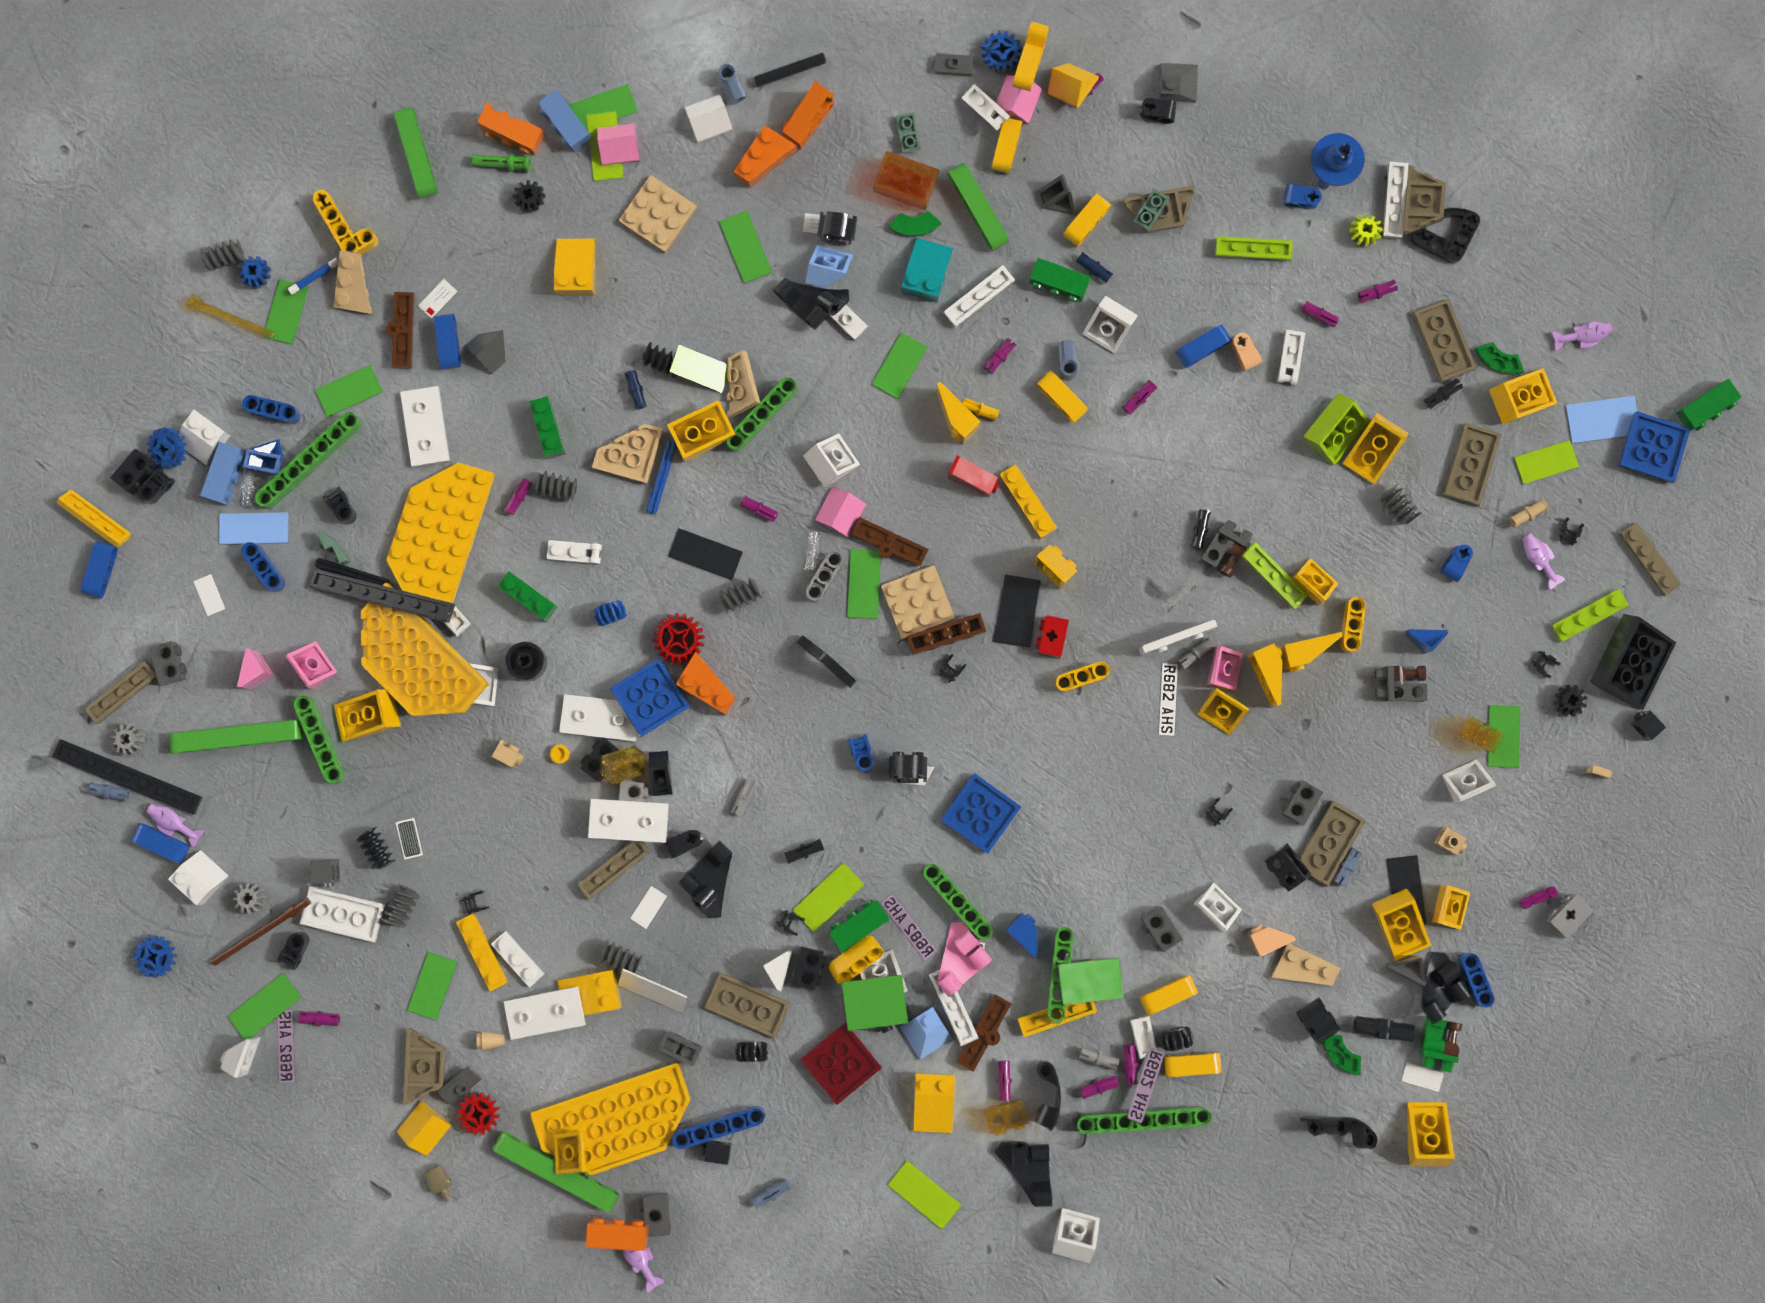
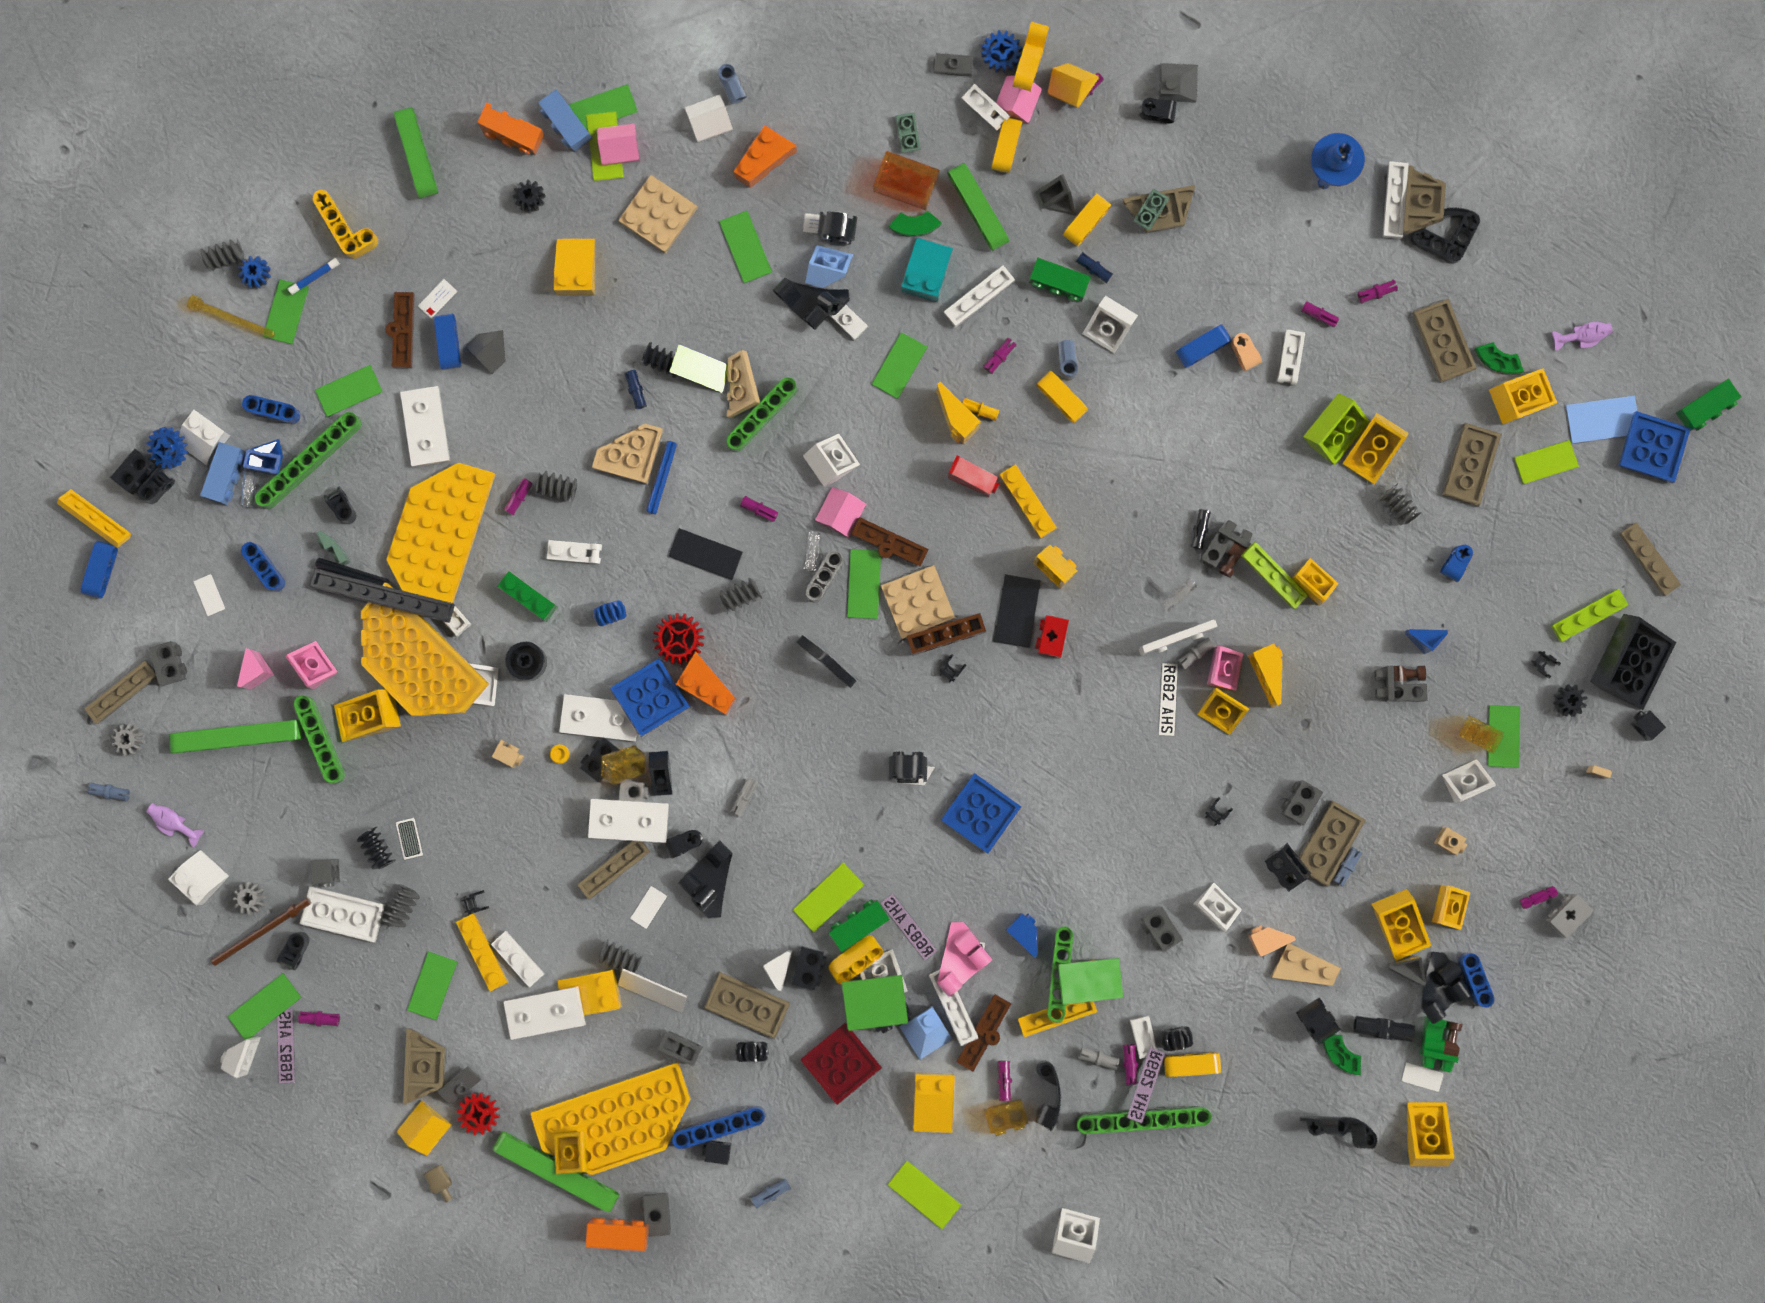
(127, 776): black tile -> none
(158, 963): blue gear -> none
(160, 843): blue beam -> none
(253, 527): light blue piece -> none
(350, 284): tan wing -> none
(479, 160): bright green pin -> none
(489, 1040): tan cone -> none
(547, 427): green brick -> none
(639, 1261): lavender animal -> none
(701, 430): yellow slope -> none
(787, 927): black piece -> none
(790, 69): black axle -> none
(804, 851): black pin -> none
(808, 115): orange wedge -> none
(861, 751): blue piece -> none
(966, 906): bright green beam -> none
(1030, 1168): black panel -> none
(1088, 670): yellow beam -> none
(1099, 1087): magenta axle -> none
(1139, 397): magenta pin -> none
(1168, 995): yellow beam -> none
(1254, 248): lime plate -> none
(1299, 196): blue piece -> none
(1303, 652): yellow slope -> none
(1358, 617): yellow beam -> none
(1365, 223): neon yellow gear -> none
(1404, 875): black piece -> none
(1443, 393): black pin -> none
(1528, 513): tan pin -> none
(1539, 555): lavender animal -> none
(1564, 529): black piece -> none

